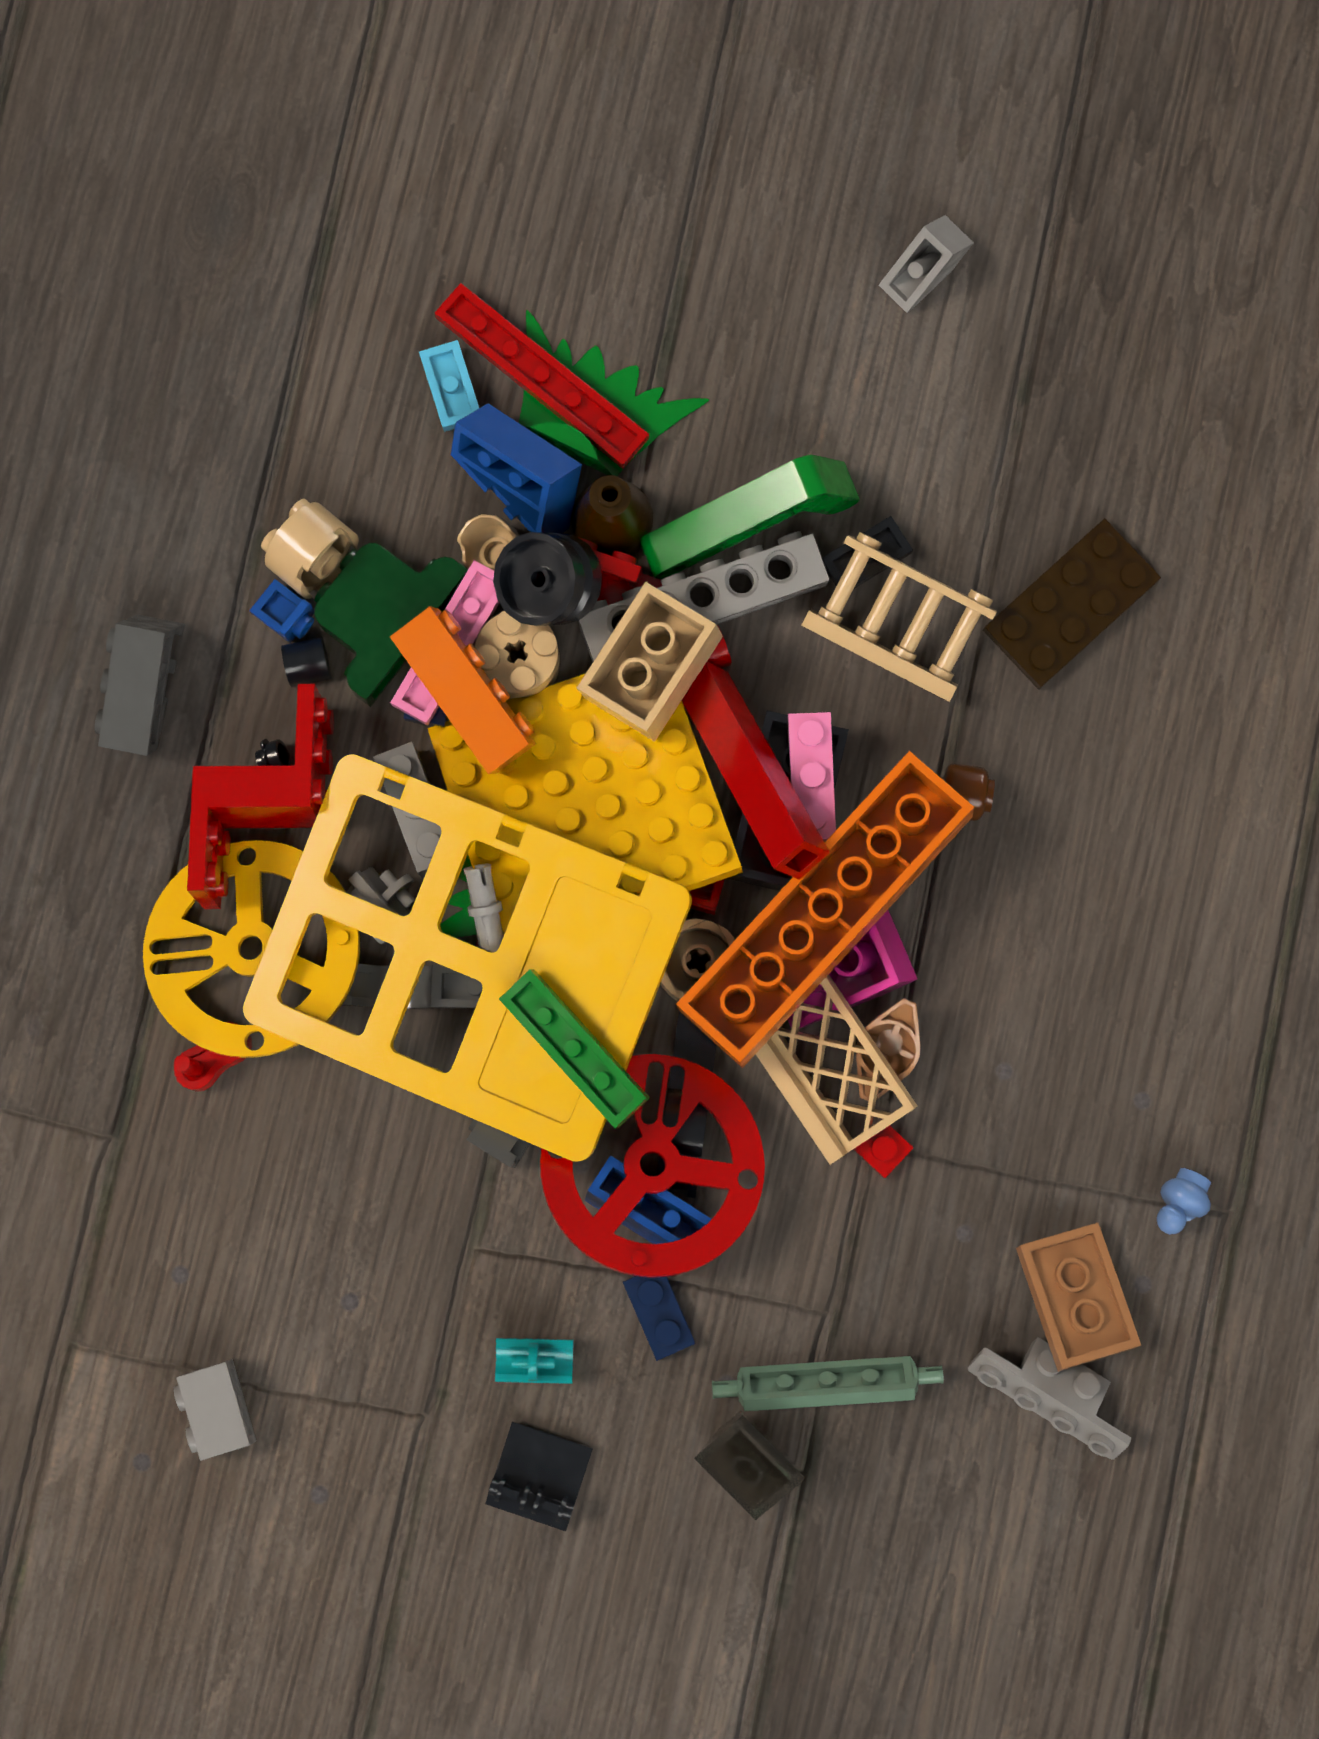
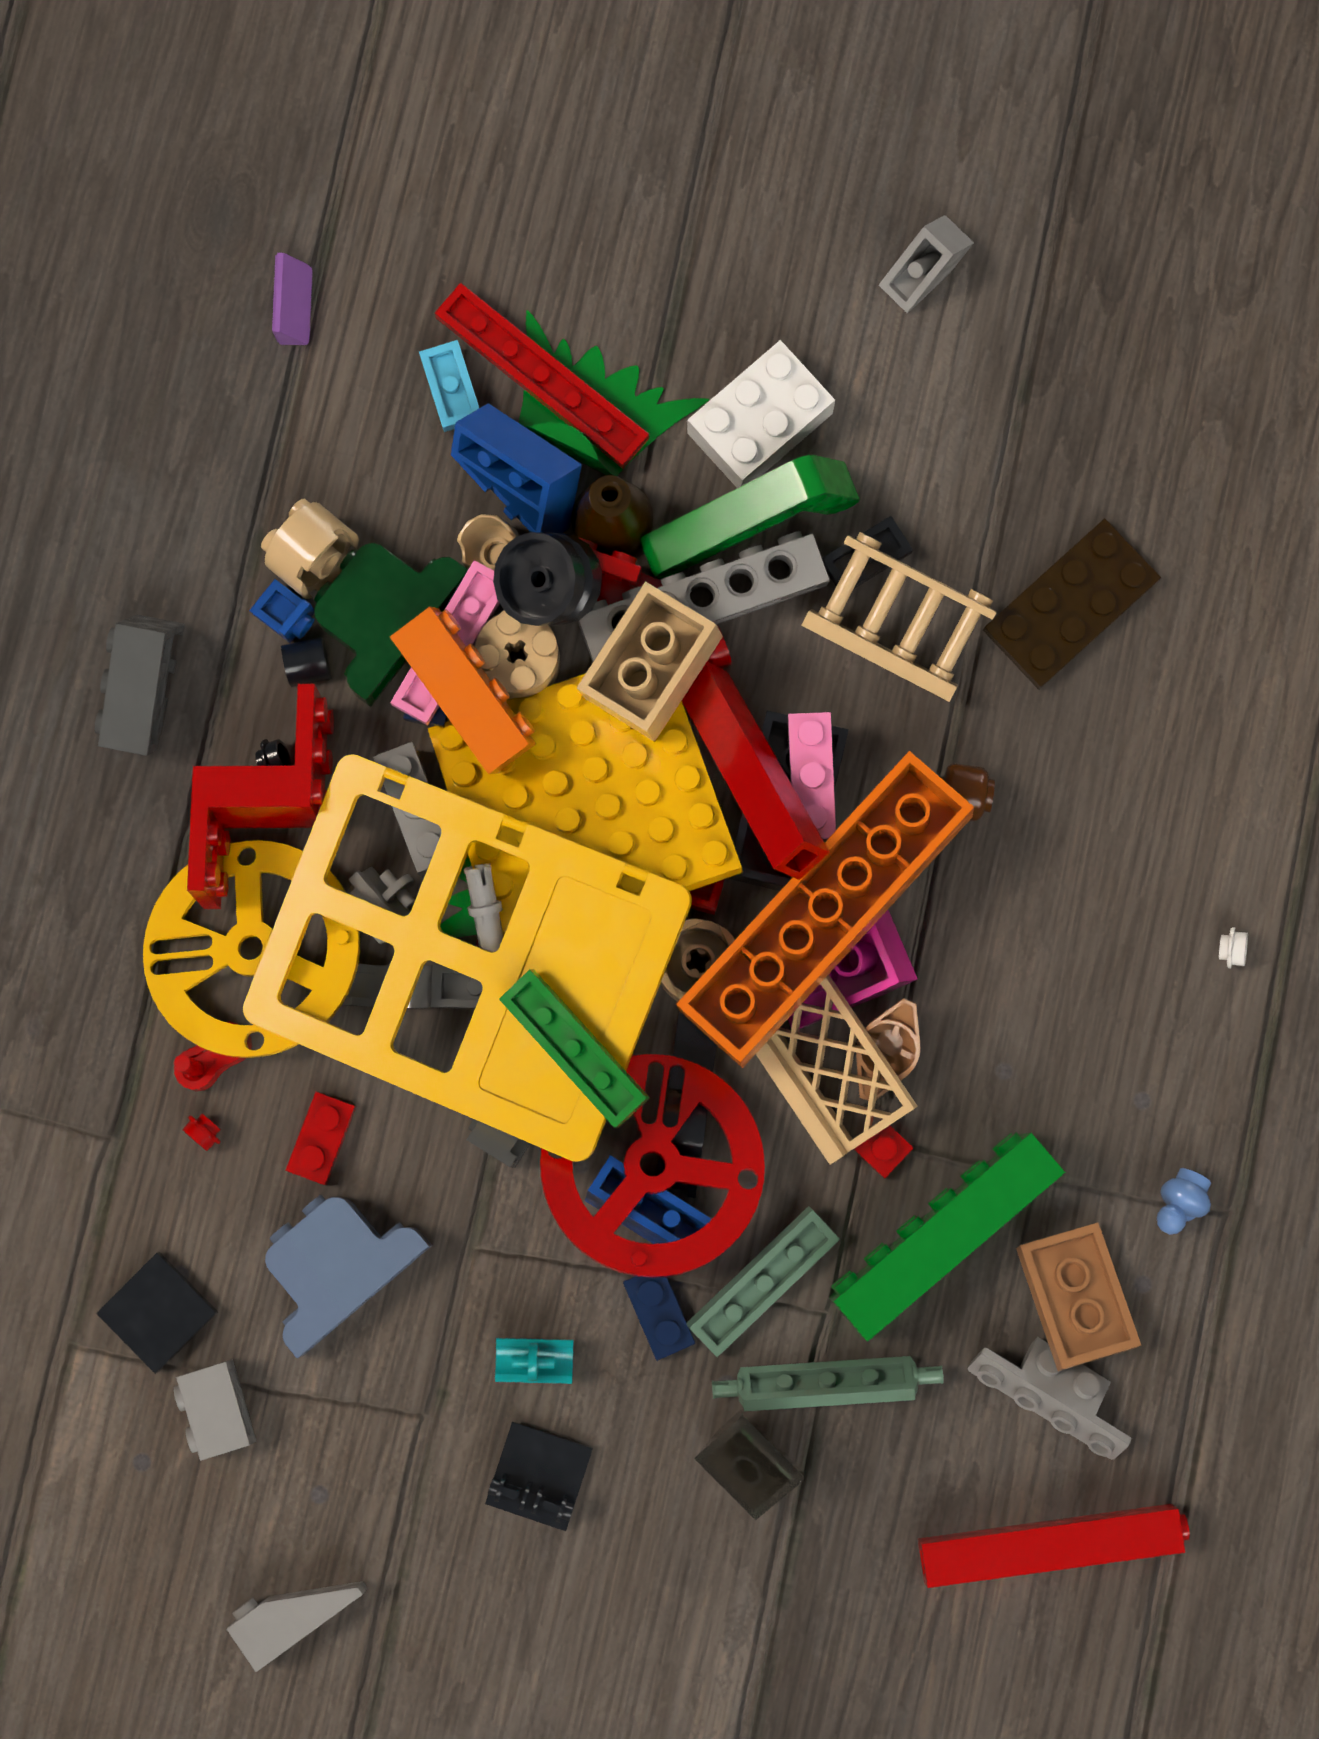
(157, 1312): none -> black tile
(202, 1131): none -> red plate
(284, 1619): none -> light grey slope
(291, 300): none -> medium lavender slope
(320, 1138): none -> red plate
(335, 1266): none -> sand blue brick
(760, 415): none -> white brick
(762, 1281): none -> sand green plate
(946, 1234): none -> green brick
(1053, 1545): none -> red brick
(1233, 948): none -> white plate

